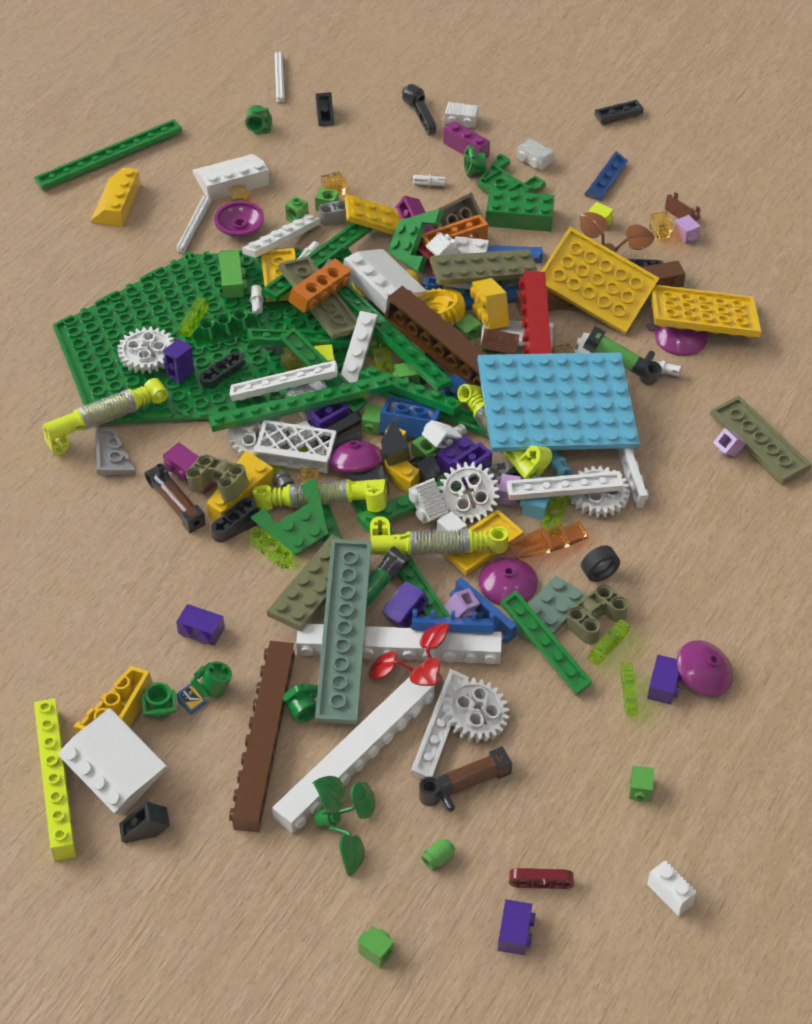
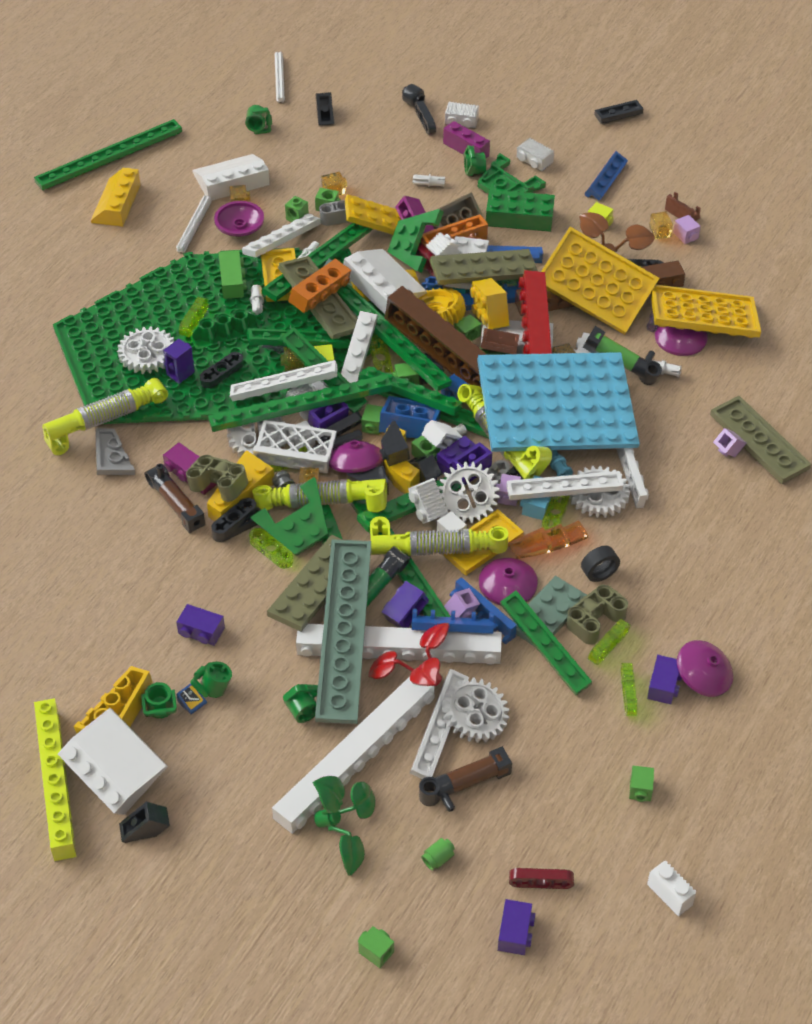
(263, 737): reddish brown brick -> none

